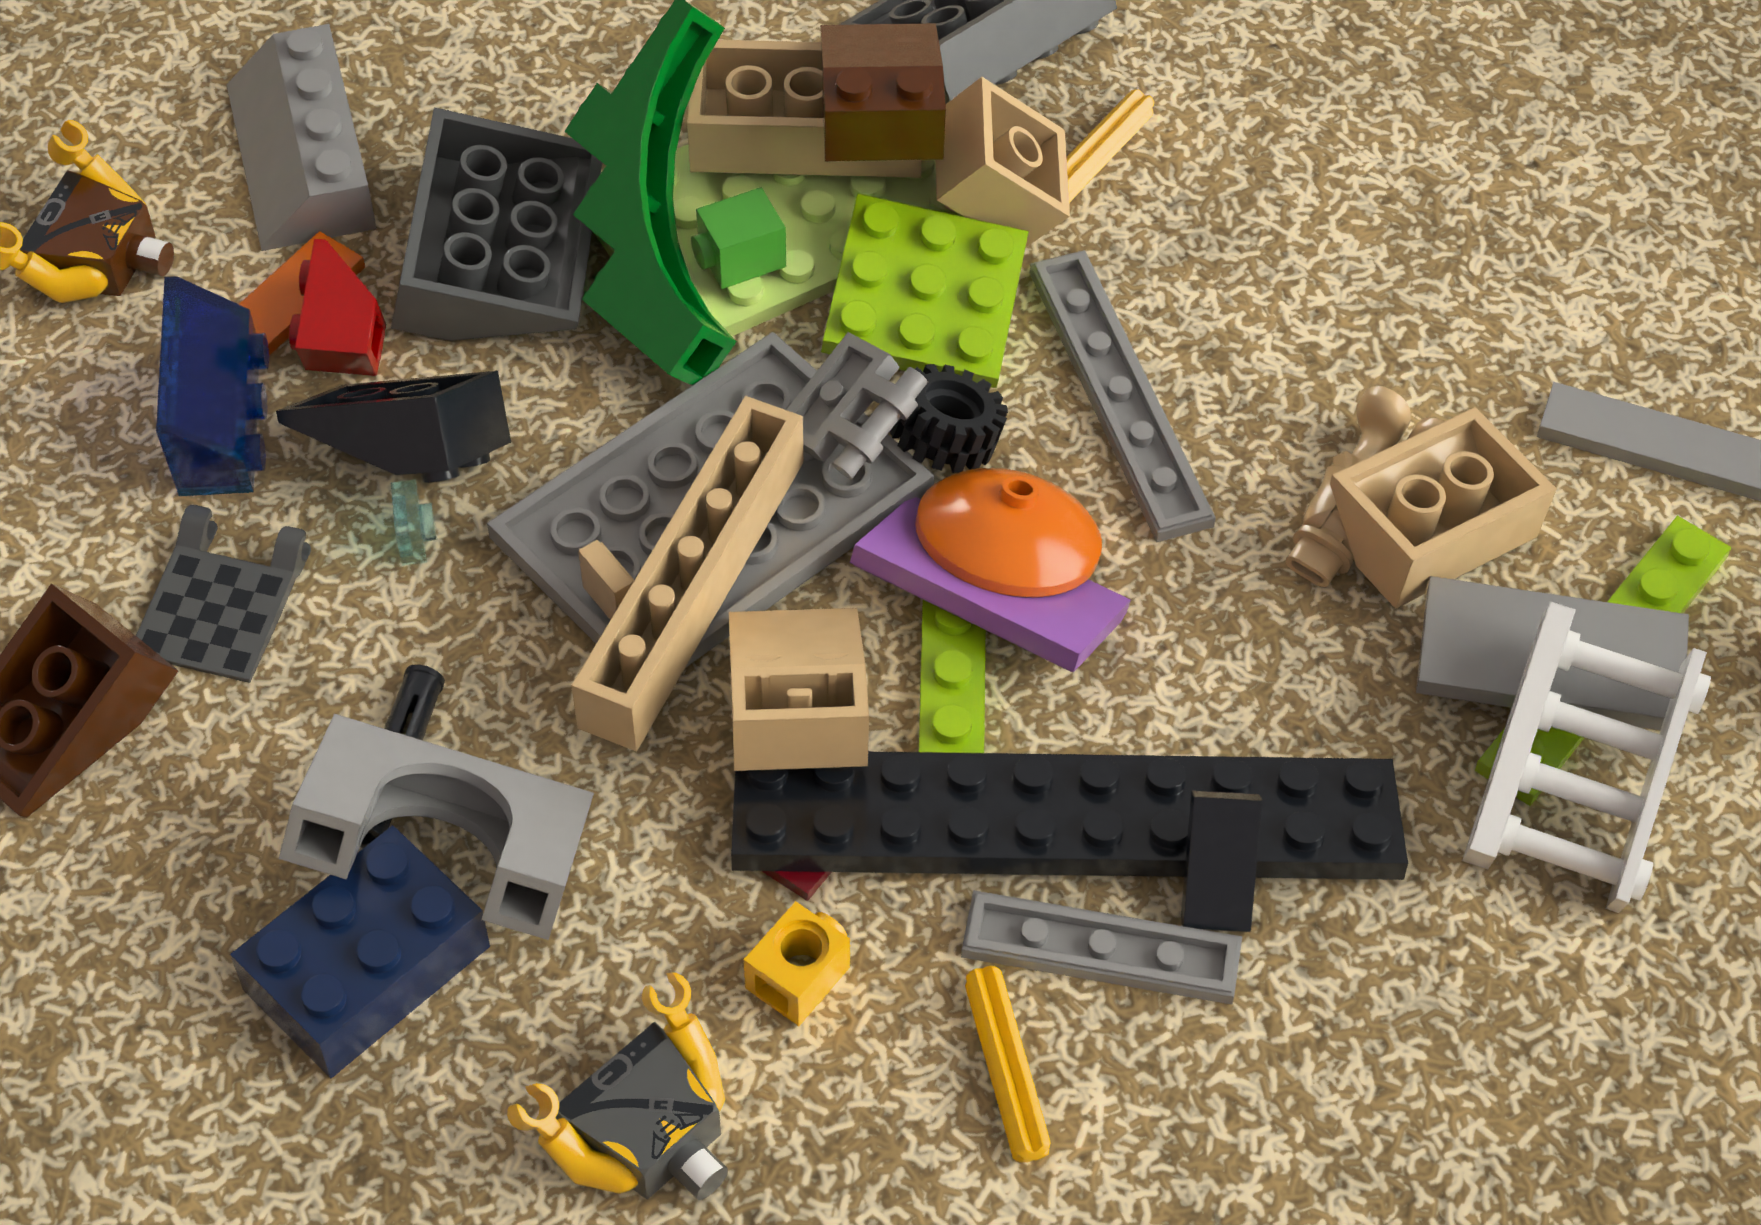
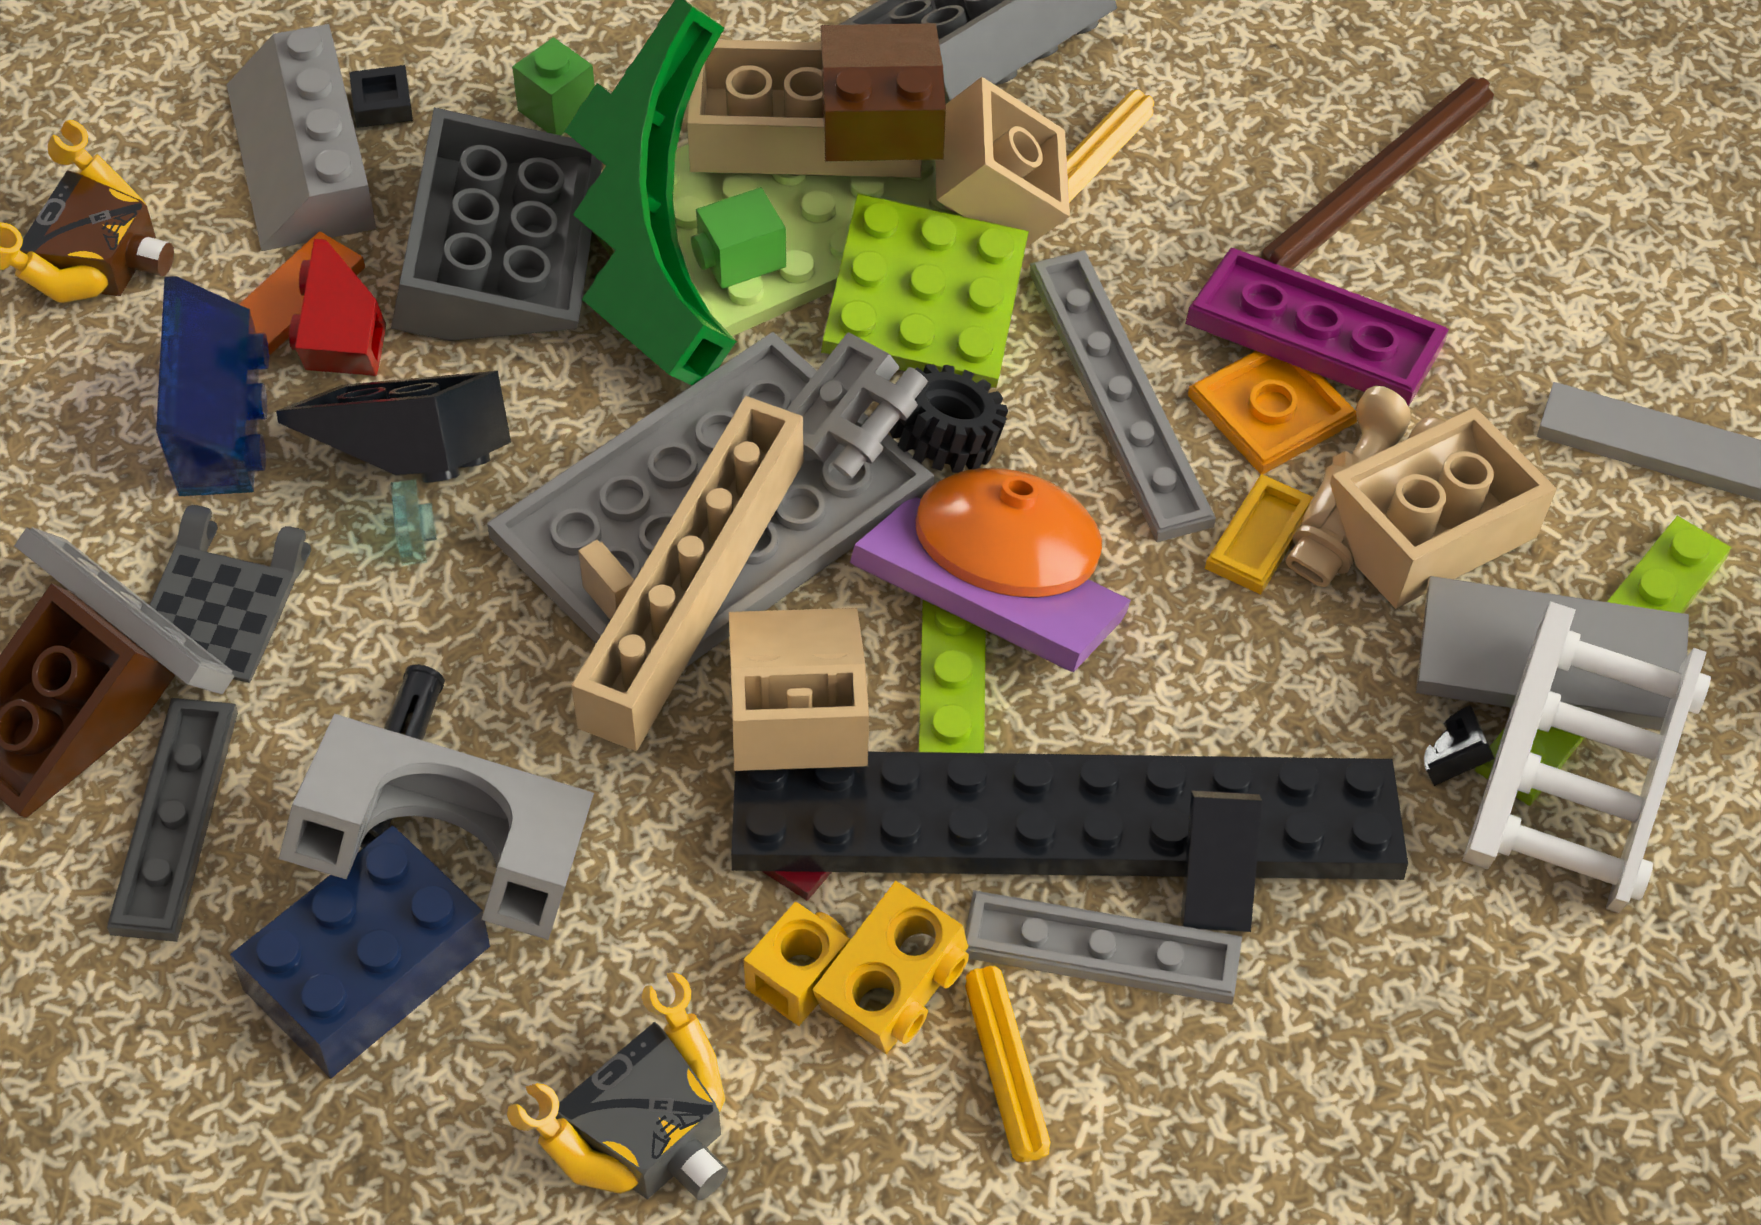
(125, 610): none -> light grey tile
(173, 820): none -> dark grey tile
(381, 96): none -> black plate
(552, 85): none -> bright green brick
(875, 961): none -> yellow brick
(1259, 534): none -> yellow tile
(1271, 408): none -> light orange tile
(1316, 325): none -> magenta tile
(1379, 174): none -> reddish brown axle
(1458, 748): none -> black tile

